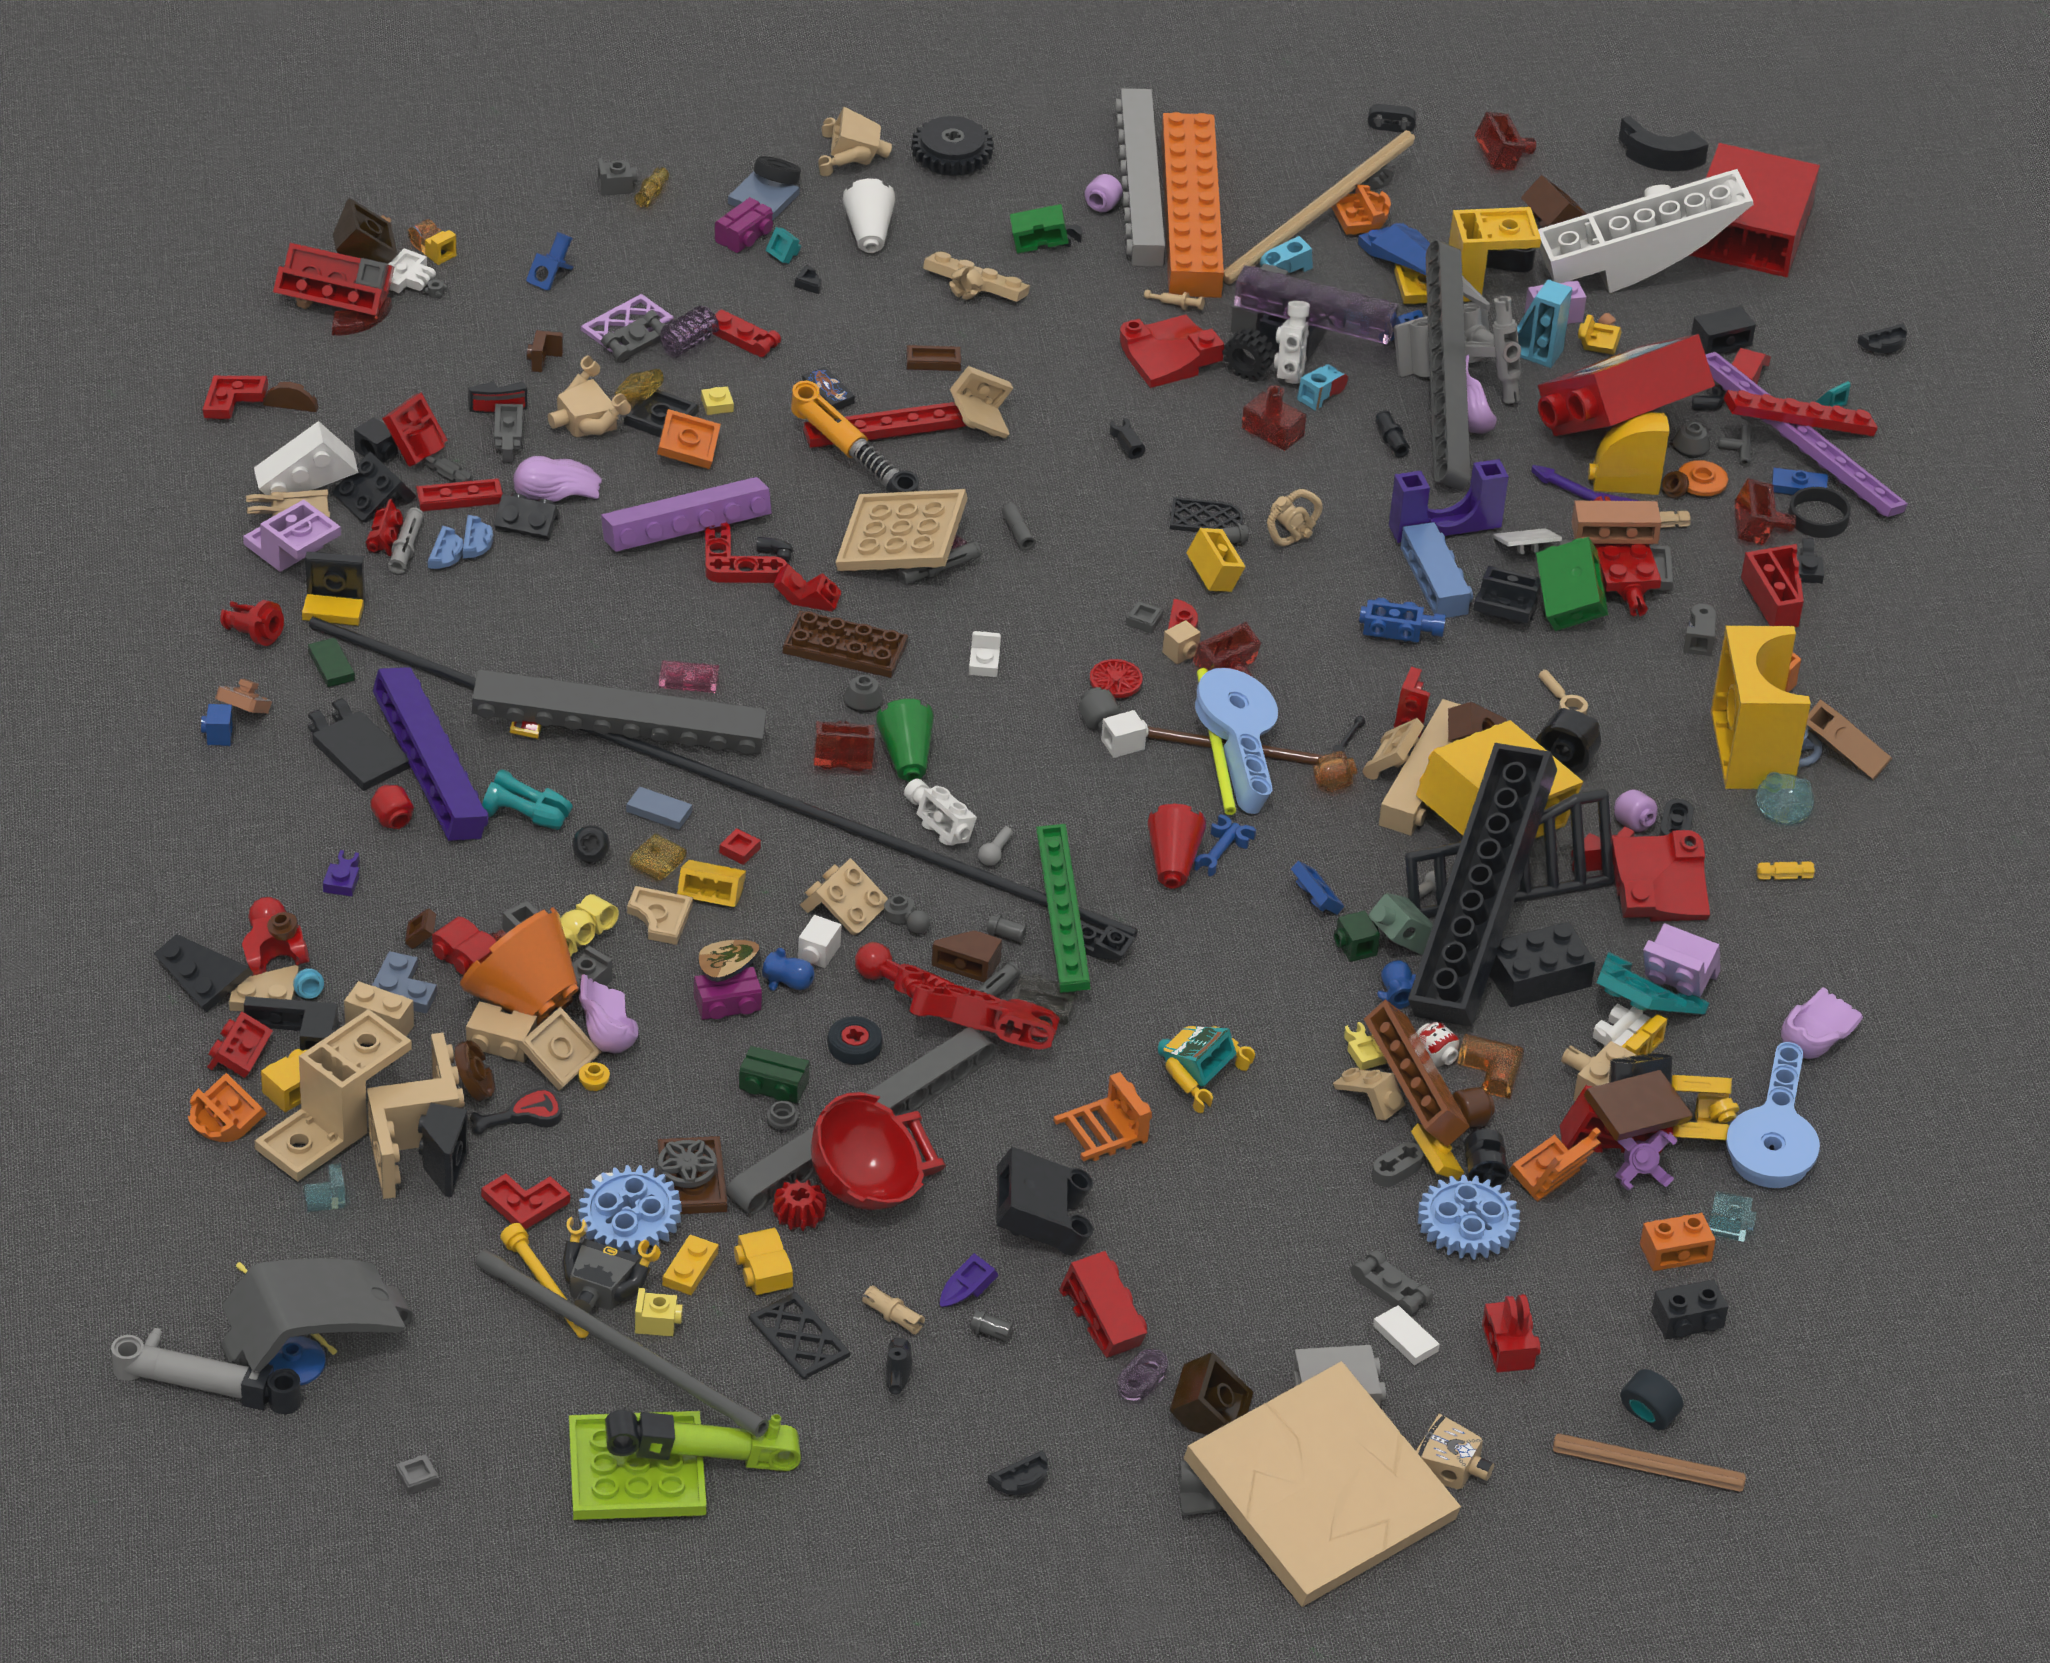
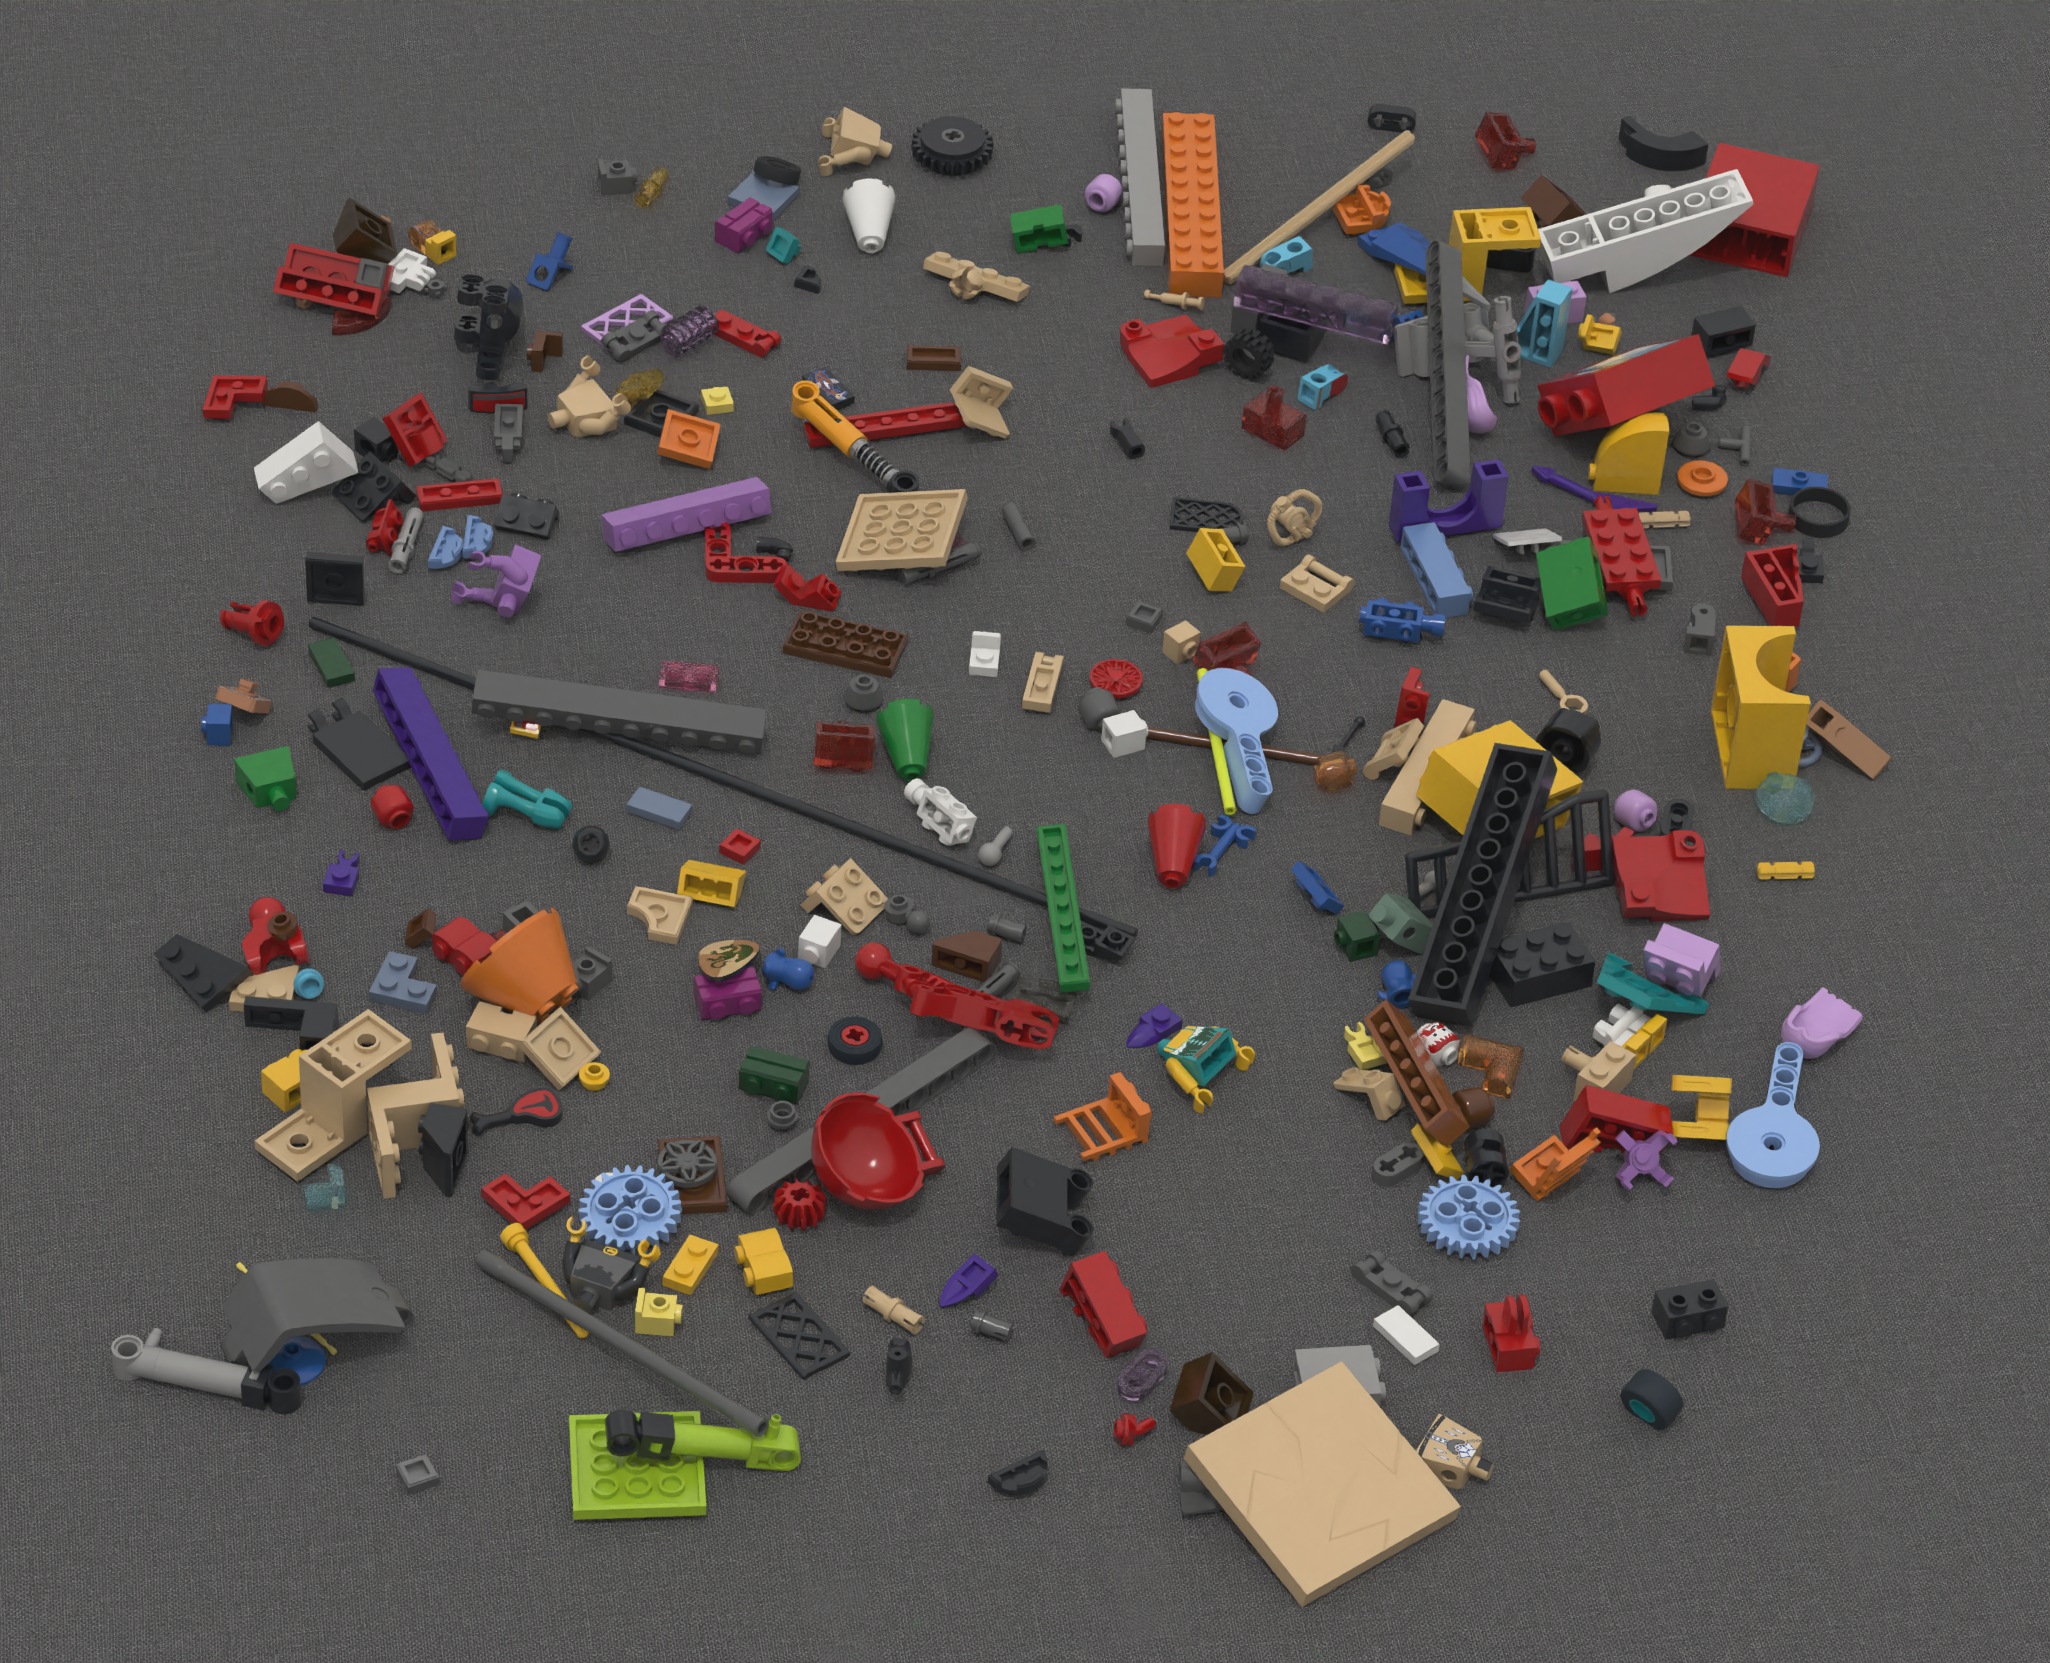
(224, 1111): orange slope -> none
(240, 1045): red bracket -> none
(267, 778): none -> green torso
(282, 500): tan arm -> none
(291, 535): lavender bracket -> none
(333, 609): yellow tile -> none
(392, 1008): tan brick -> none
(472, 1071): reddish brown tile -> none
(495, 298): none -> black piece
(512, 582): none -> medium lavender torso
(555, 479): lavender hair -> none
(588, 918): light yellow piece -> none
(606, 1017): lavender hair -> none
(658, 857): clear yellow piece -> none
(1042, 682): none -> tan plate
(1127, 1428): none -> red plate
(1154, 1027): none -> dark purple plate
(1182, 611): red plate -> none
(1292, 344): white brick -> none
(1314, 590): none -> tan plate
(1470, 718): reddish brown brick -> none
(1617, 521): nougat brick -> none
(1638, 1105): reddish brown tile -> none
(1640, 1064): black beam -> none
(1649, 1462): medium nougat axle -> none
(1670, 481): reddish brown plate -> none
(1677, 1242): orange brick -> none
(1723, 1111): yellow plate -> none
(1731, 1216): clear light blue brick -> none
(1800, 413): red plate -> none
(1814, 444): medium lavender plate -> none
(1836, 396): teal slope -> none
(1884, 340): black plate -> none

